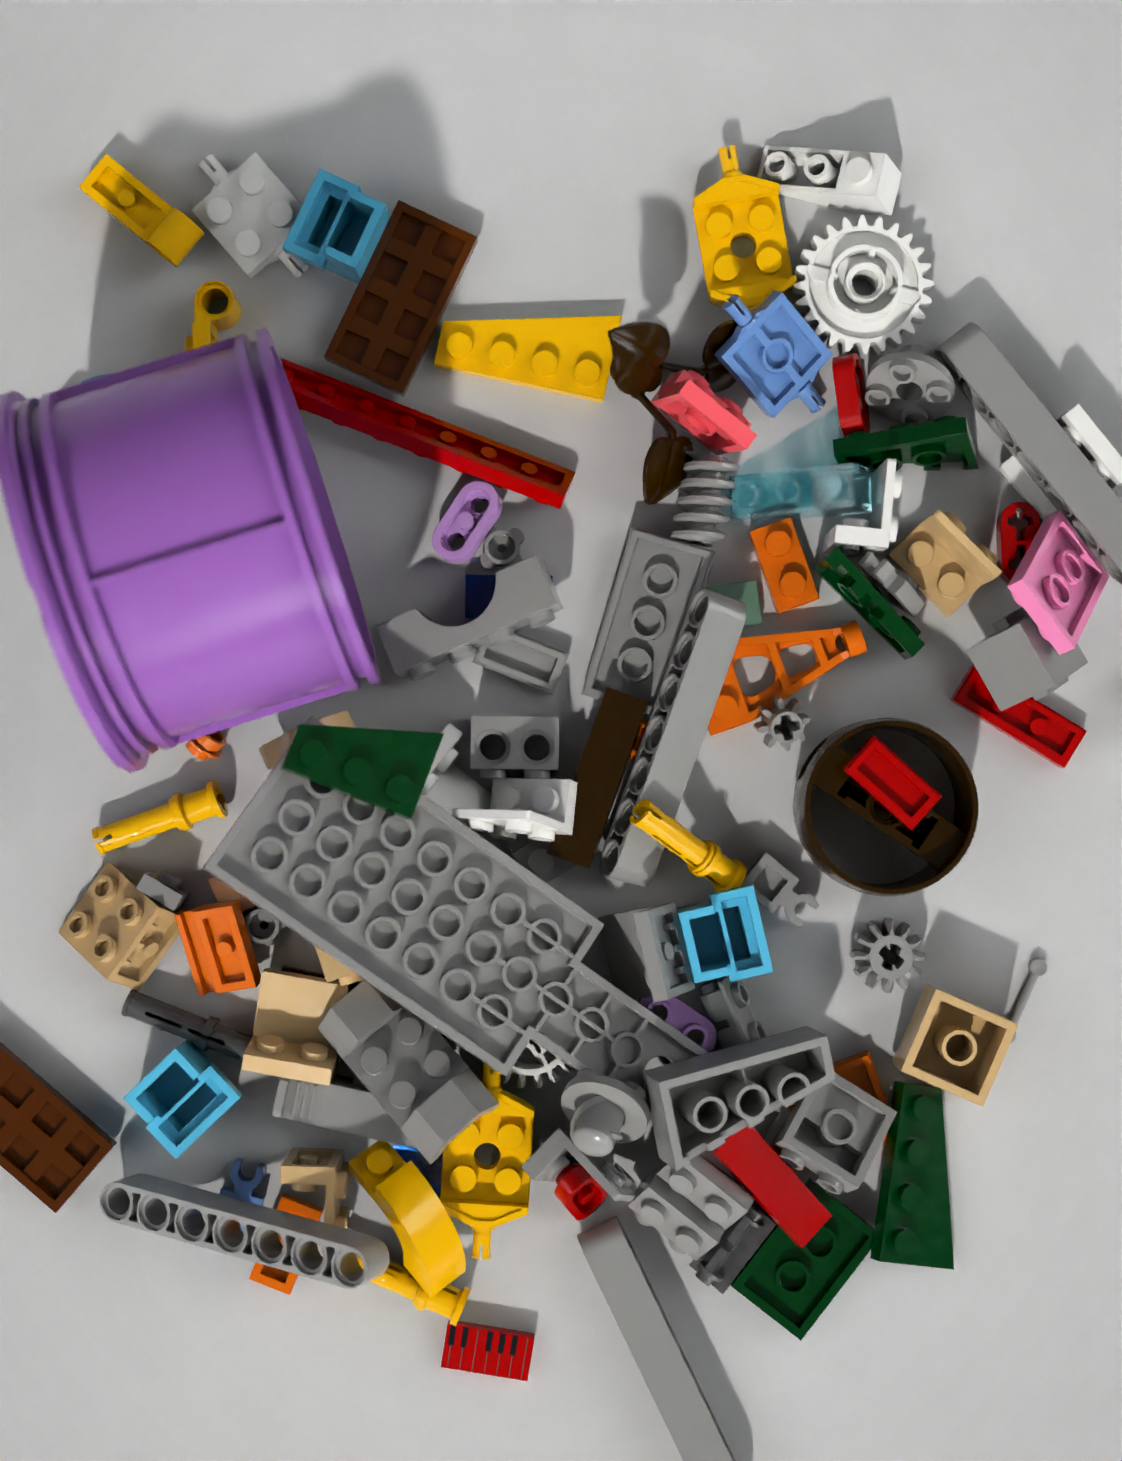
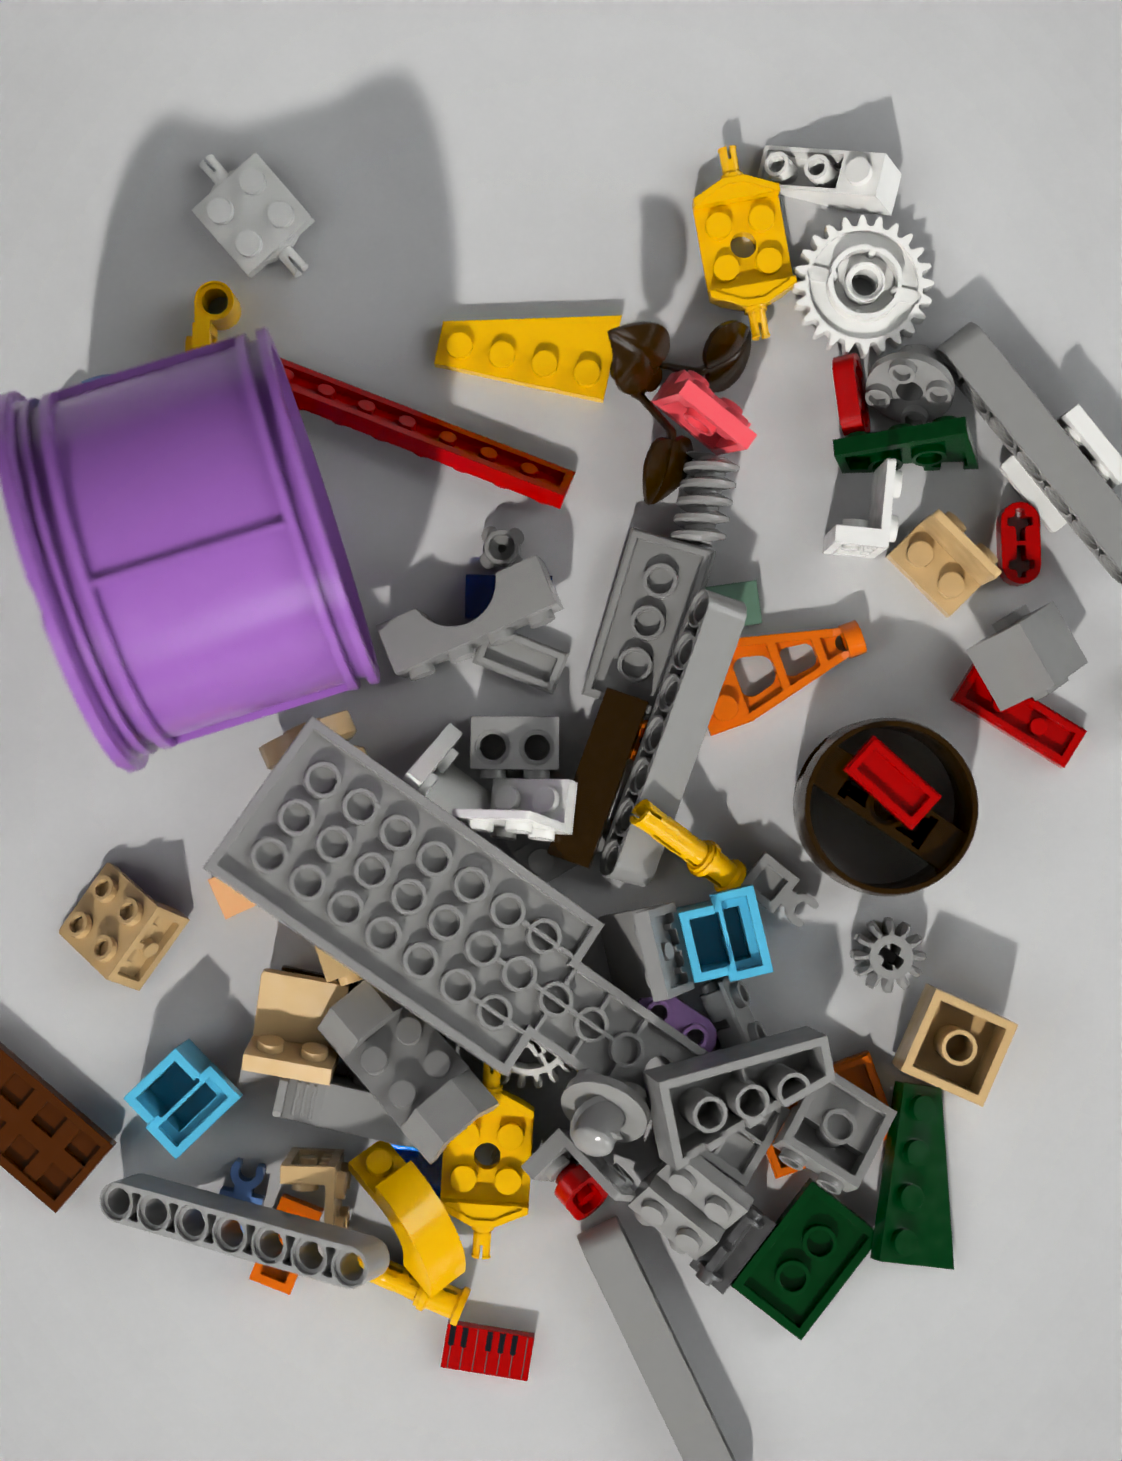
(141, 210): yellow plate -> none
(164, 888): light grey plate -> none
(179, 812): yellow pin -> none
(203, 1031): dark grey pin -> none
(207, 746): orange plate -> none
(218, 947): orange plate -> none
(259, 936): light grey plate -> none
(337, 227): medium azure plate -> none
(365, 763): dark green wing -> none
(401, 298): reddish brown plate -> none
(465, 522): lavender plate -> none
(773, 354): medium blue plate -> none
(773, 1185): red tile -> none
(783, 565): orange plate -> none
(791, 729): light grey gear -> none
(802, 492): clear light blue slope -> none
(869, 603): dark green wing -> none
(892, 583): light grey plate -> none
(1036, 967): light grey hinge -> none
(1058, 582): bright pink plate -> none

